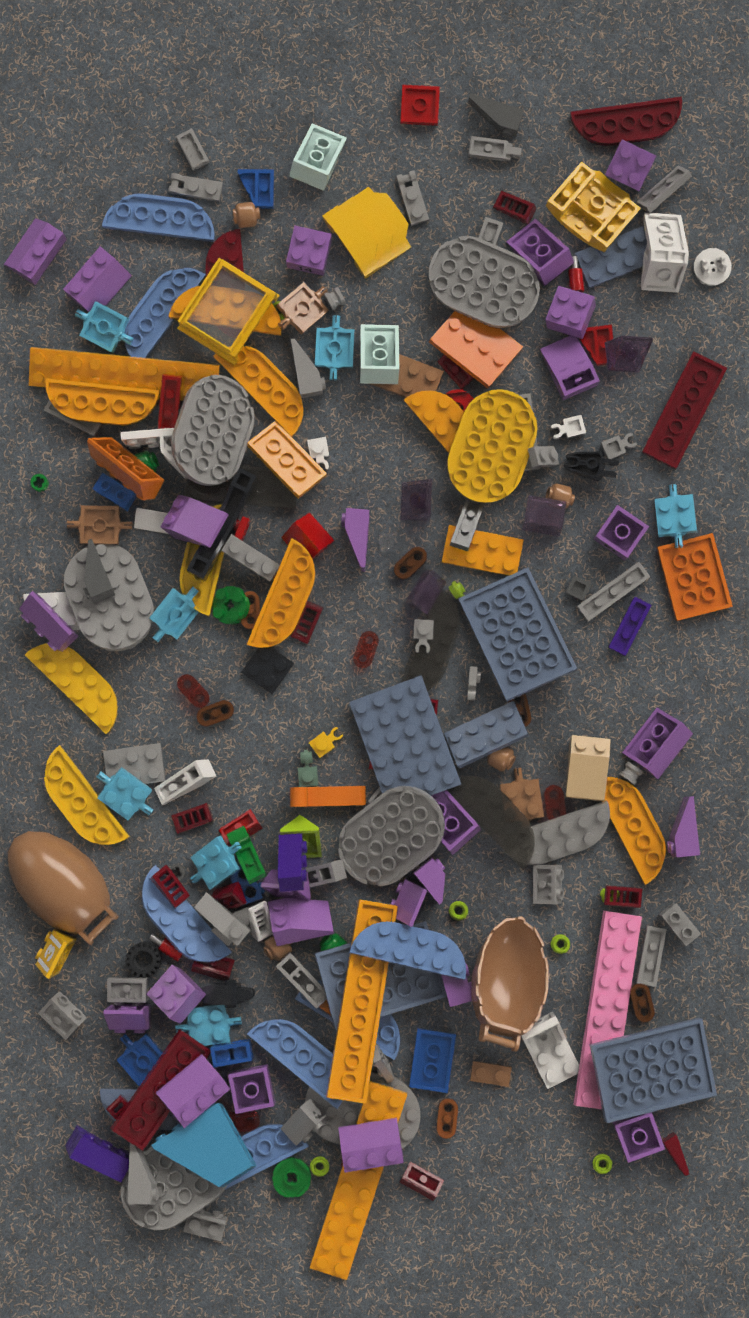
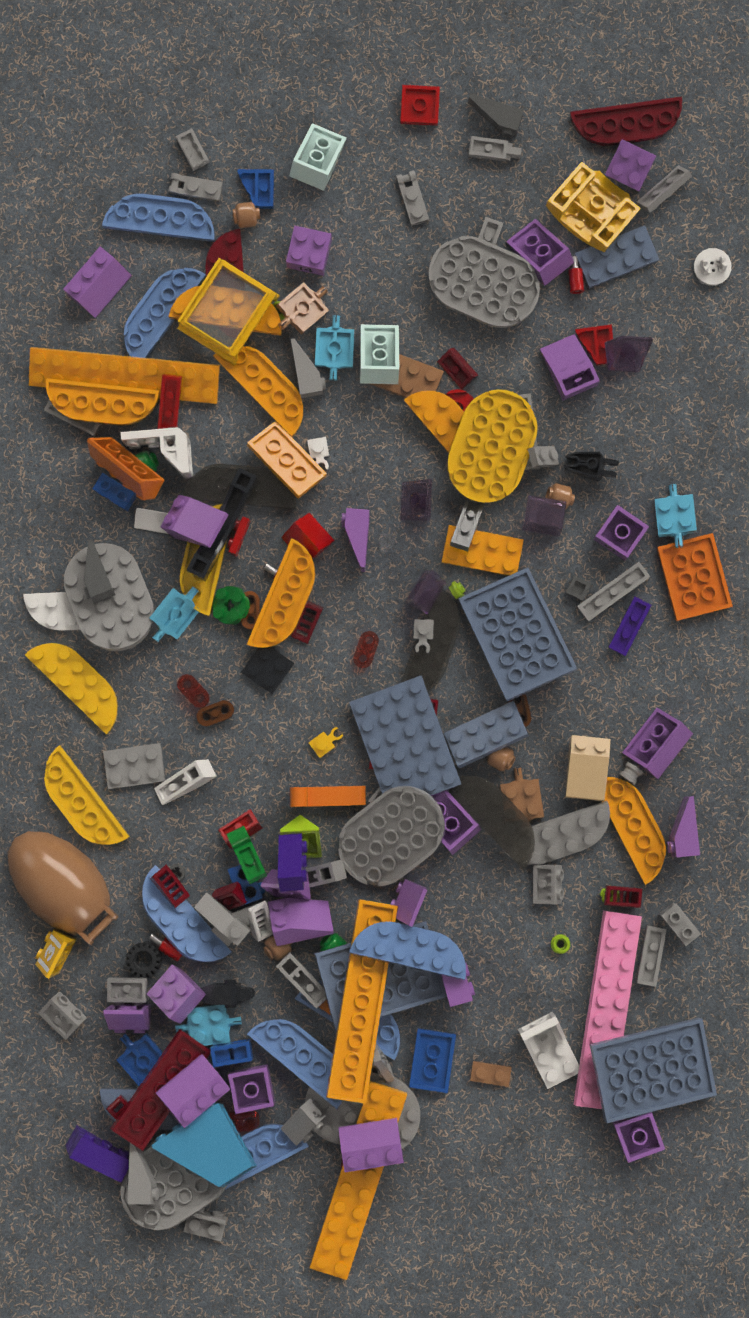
(35, 250): medium lavender slope -> none
(44, 485): green bush -> none
(47, 622): medium lavender slope -> none
(99, 524): medium nougat plate -> none
(104, 326): medium azure plate -> none
(124, 793): medium azure plate -> none
(207, 813): dark red slope -> none
(212, 430): light grey plate -> none
(215, 862): medium azure plate -> none
(219, 969): dark red slope -> none
(250, 557): light grey plate -> none
(303, 1176): green plate -> none
(307, 775): sand green plate -> none
(319, 1159): lime plate -> none
(334, 298): light grey wheel -> none
(369, 230): yellow slope -> none
(410, 563): reddish brown plate -> none
(421, 1181): dark red slope -> none
(432, 877): medium lavender slope -> none
(447, 1117): dark orange plate -> none
(458, 916): lime plate -> none
(474, 677): light grey plate -> none
(476, 347): orange plate -> none
(509, 982): medium nougat windscreen -> none
(531, 208): dark red slope -> none
(554, 803): clear red plate -> none
(570, 312): medium lavender brick -> none
(571, 427): white plate -> none
(602, 1170): lime plate -> none
(616, 447): light grey plate -> none
(641, 1002): reddish brown plate -> none
(665, 253): white bracket -> none
(673, 1147): dark red slope -> none
(684, 410): dark red plate -> none

